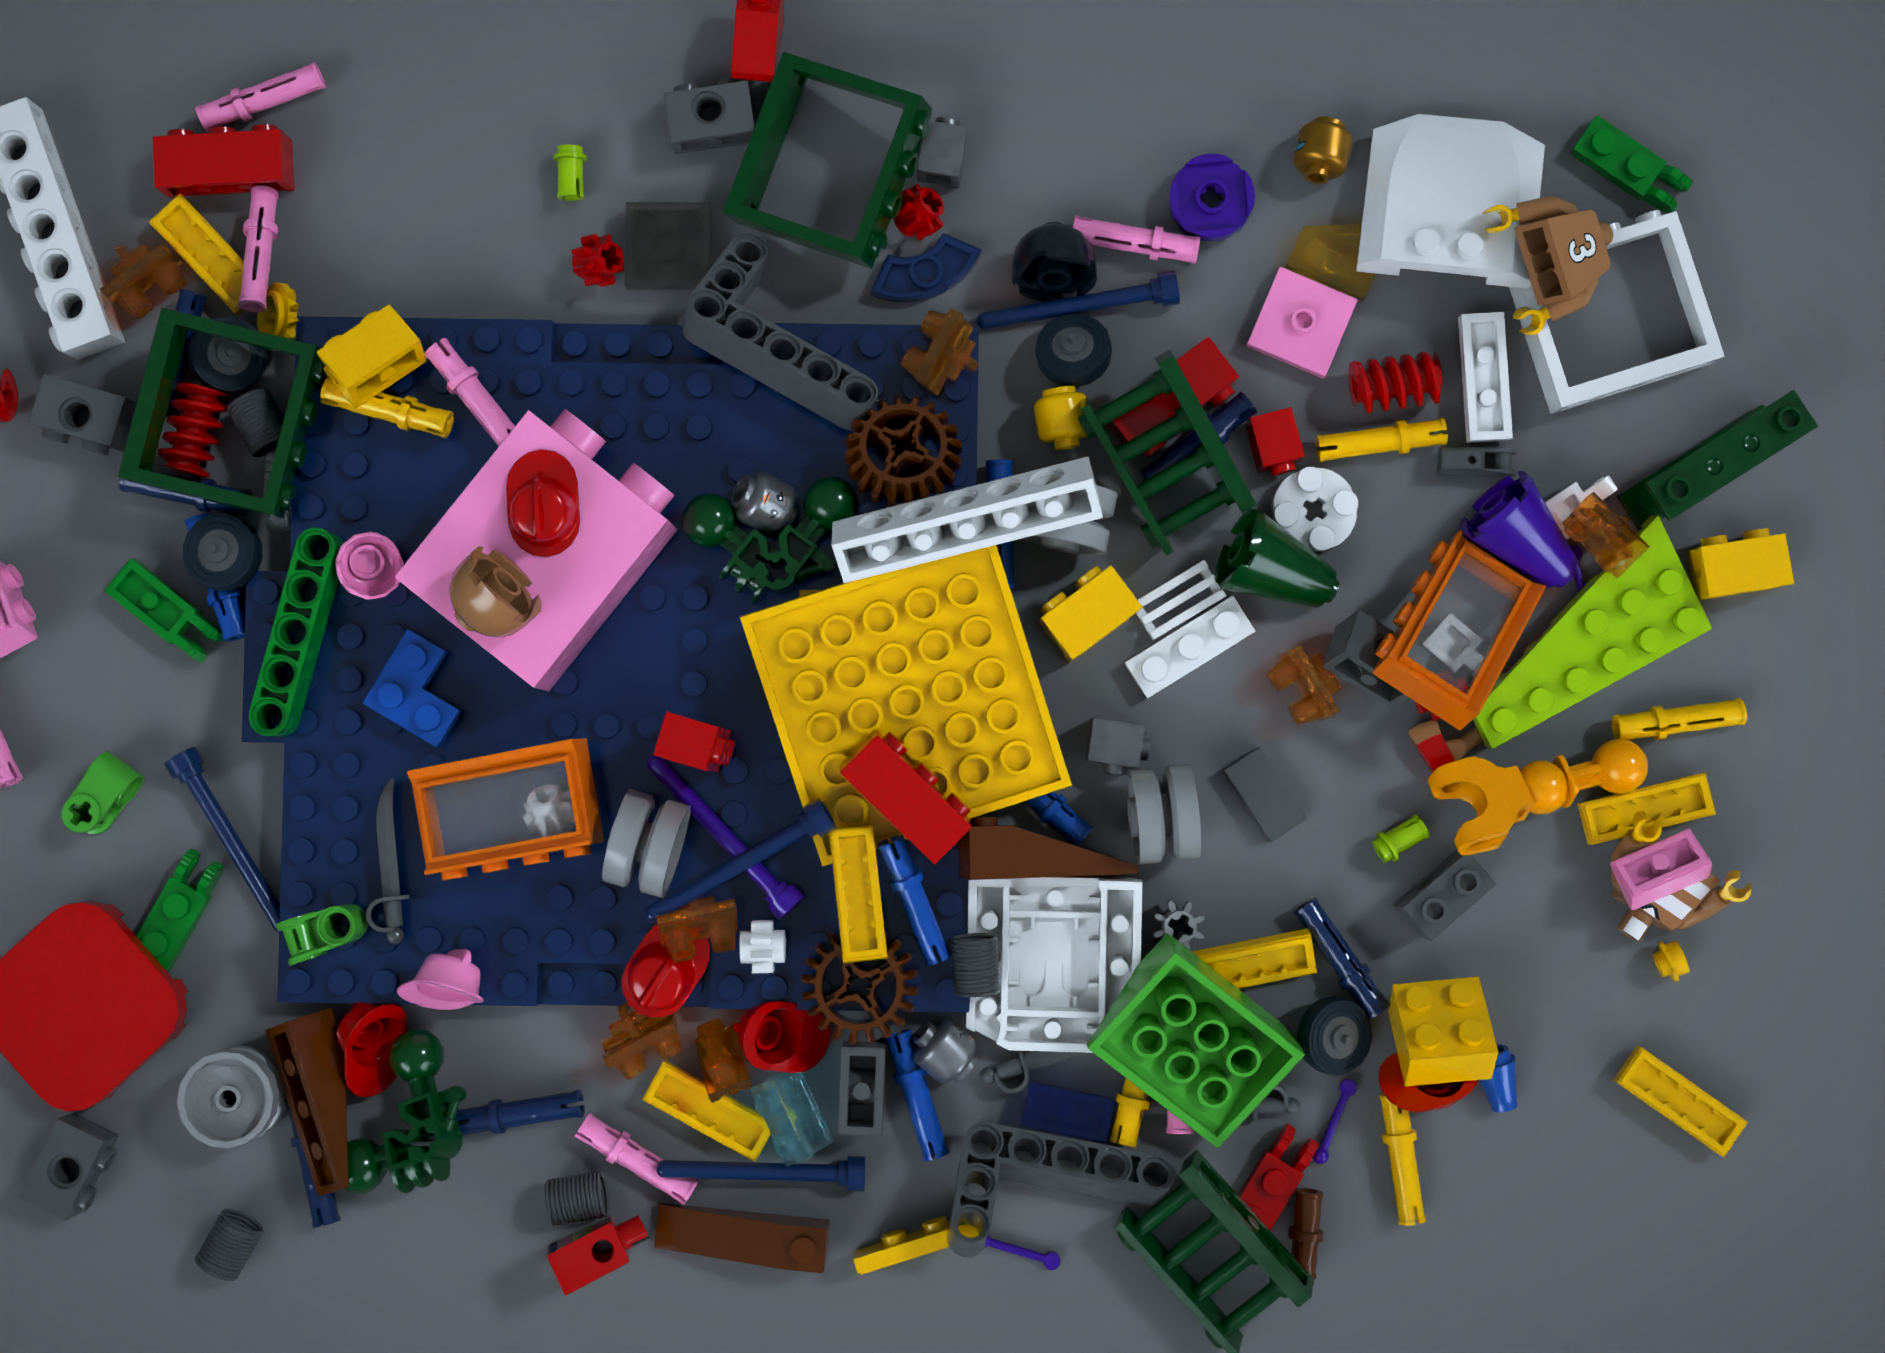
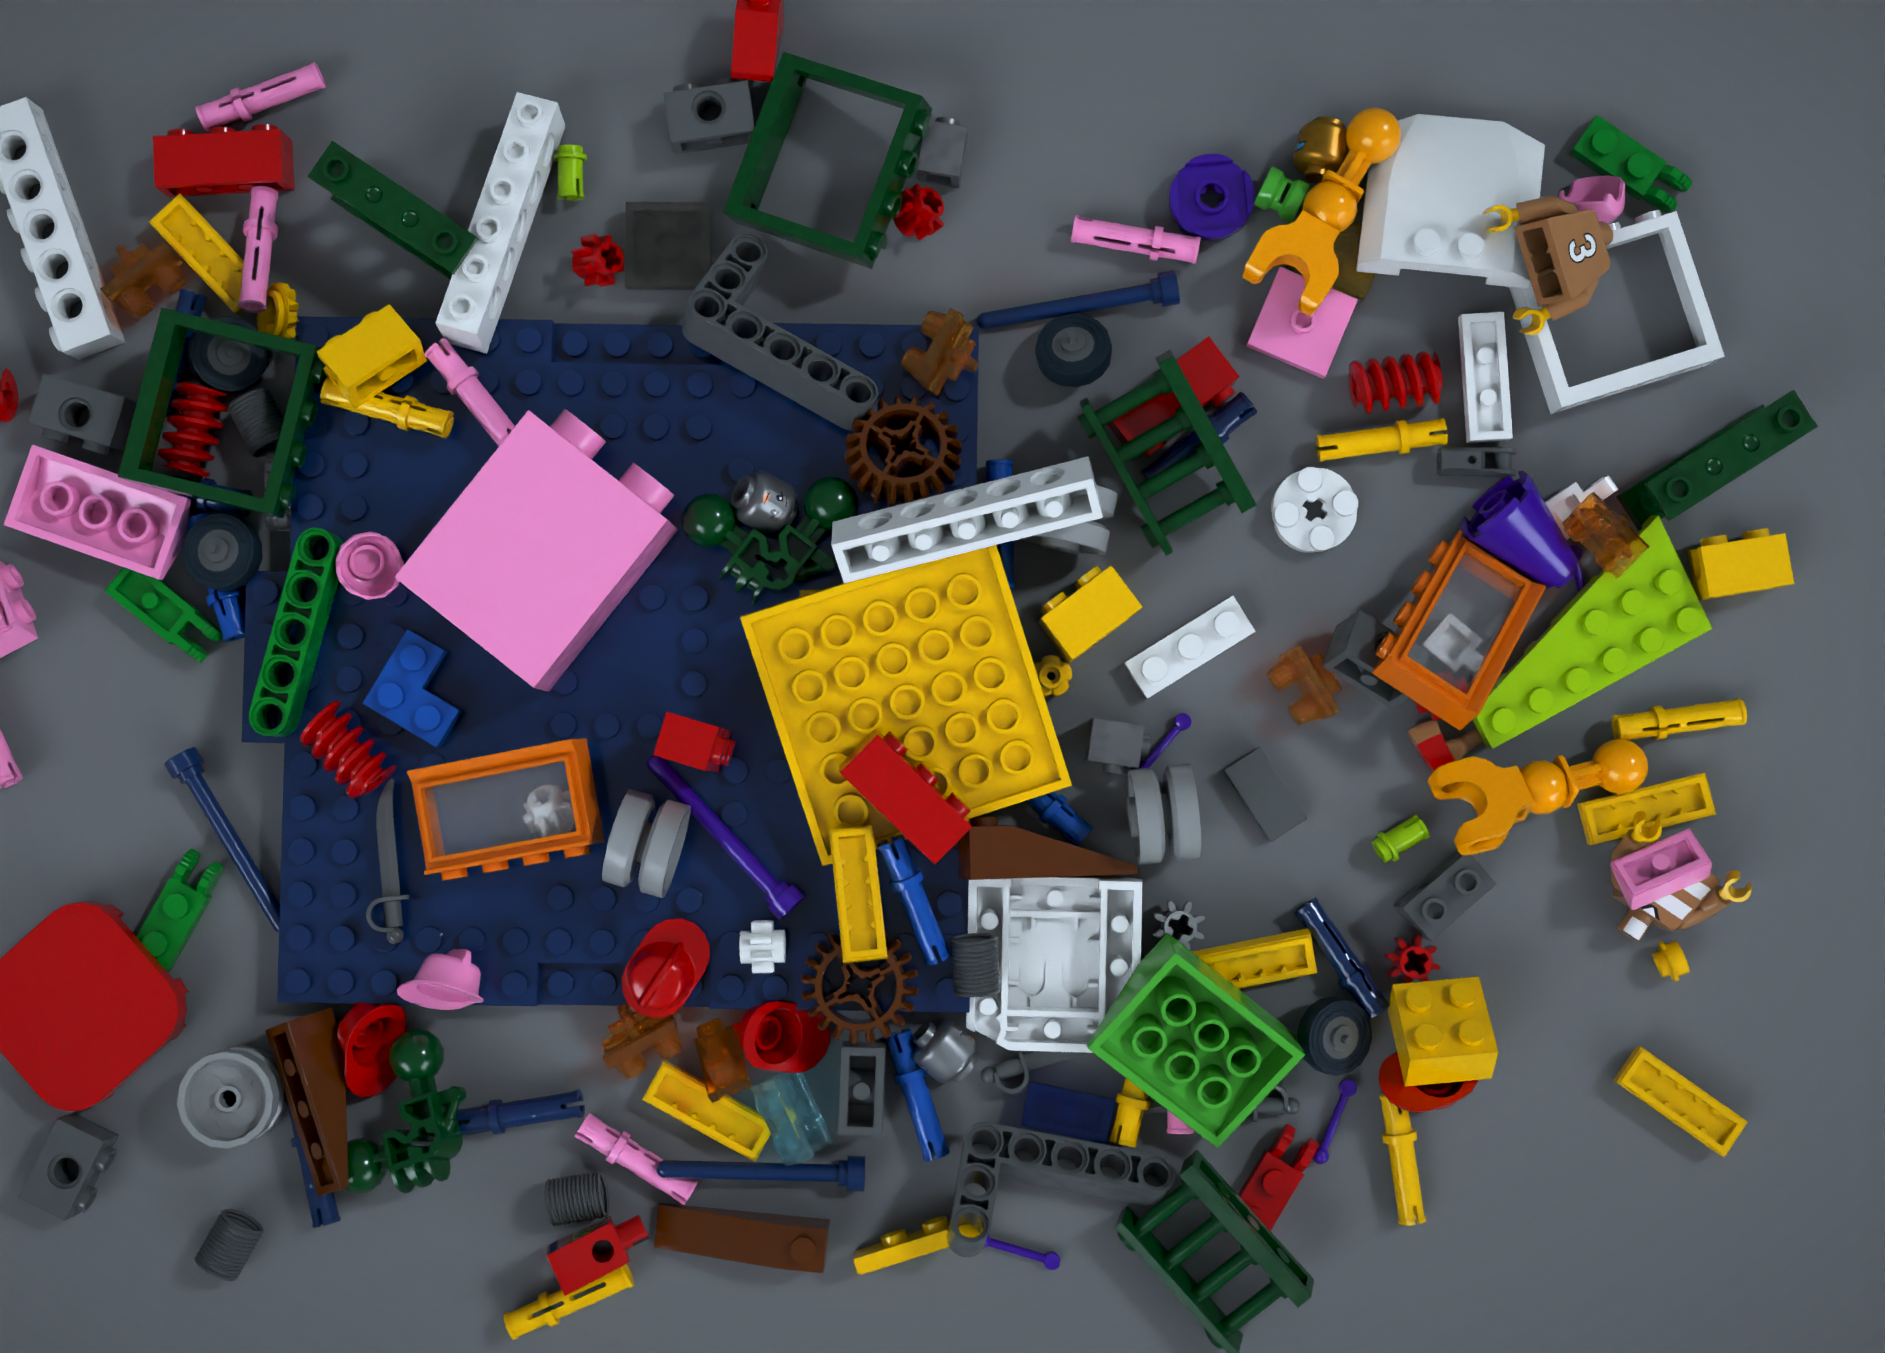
(99, 513): none -> bright pink slope
(106, 790): bright green piece -> none
(316, 932): bright green piece -> none
(344, 752): none -> red piece
(392, 210): none -> dark green fence
(492, 595): medium nougat cylinder -> none
(502, 222): none -> white brick
(521, 1320): none -> yellow pin
(543, 503): red piece -> none
(698, 921): clear orange hips -> none
(813, 821): dark blue piece -> none
(925, 274): dark blue tile -> none
(1053, 263): black cylinder -> none
(1057, 417): yellow head -> none
(1062, 675): none -> yellow plate
(1181, 722): none -> dark purple hinge
(1208, 581): white tile -> none
(1273, 189): none -> bright green wheel
(1274, 564): dark green cone -> none
(1275, 441): red brick -> none
(1305, 1230): reddish brown pin -> none
(1326, 212): none -> light orange piece
(1423, 963): none -> red gear
(1502, 1089): blue cone -> none
(1600, 193): none -> bright pink hair

